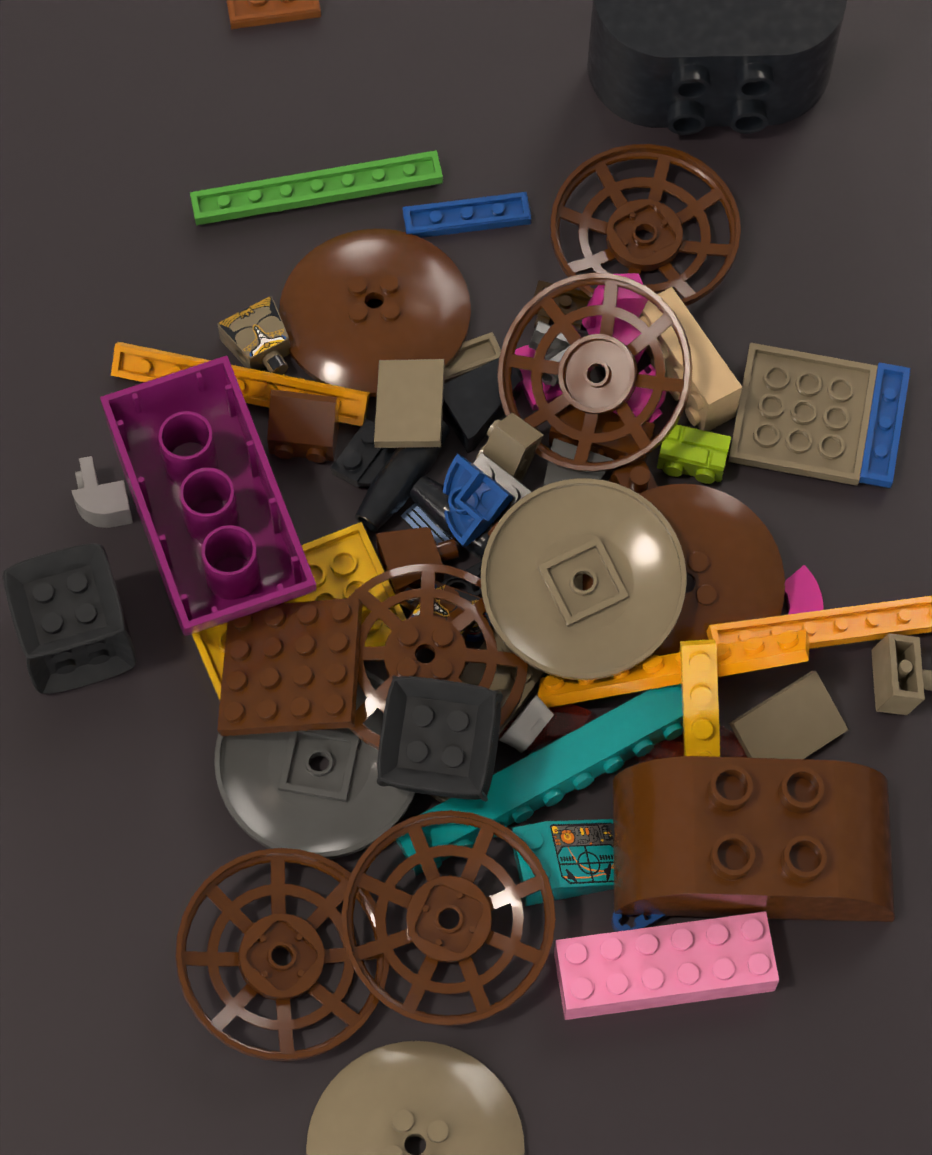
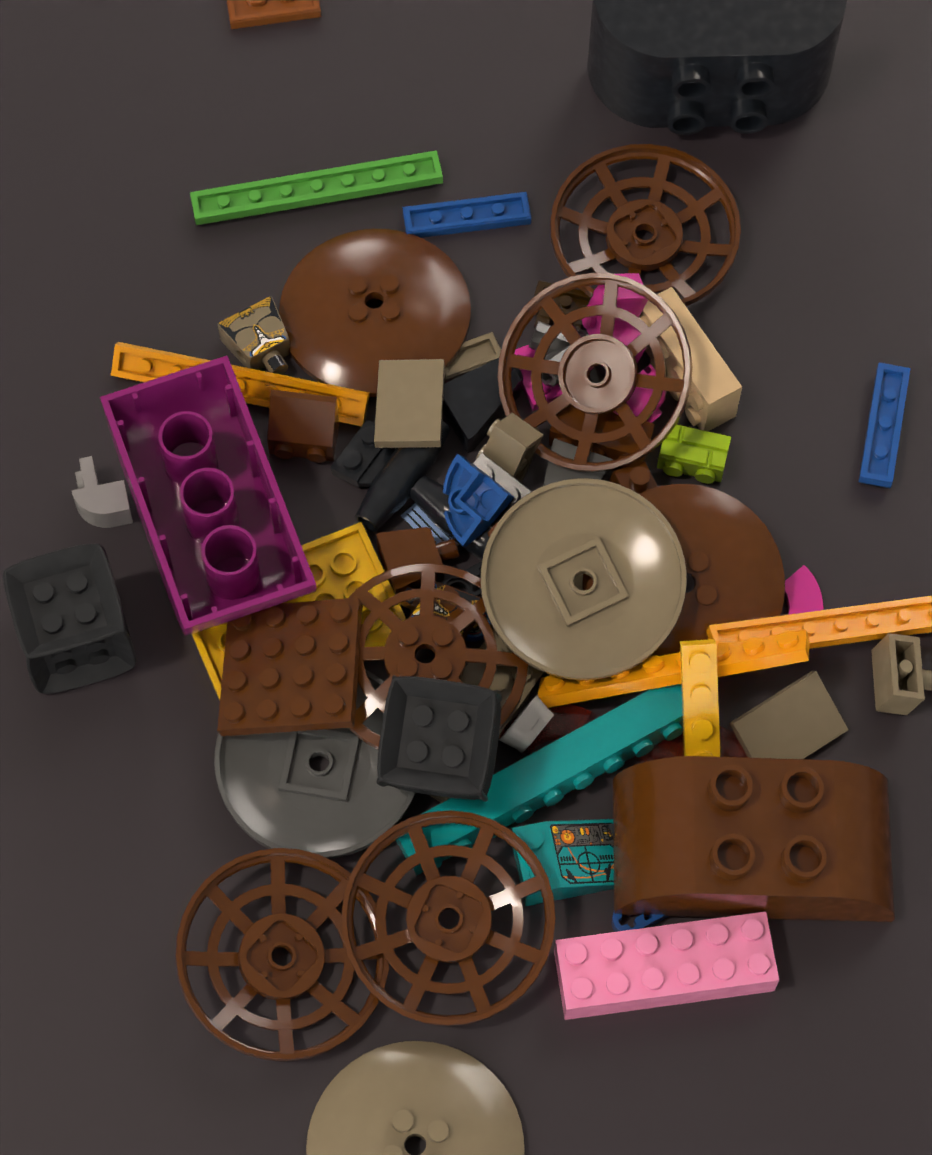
(803, 414): dark tan plate -> none

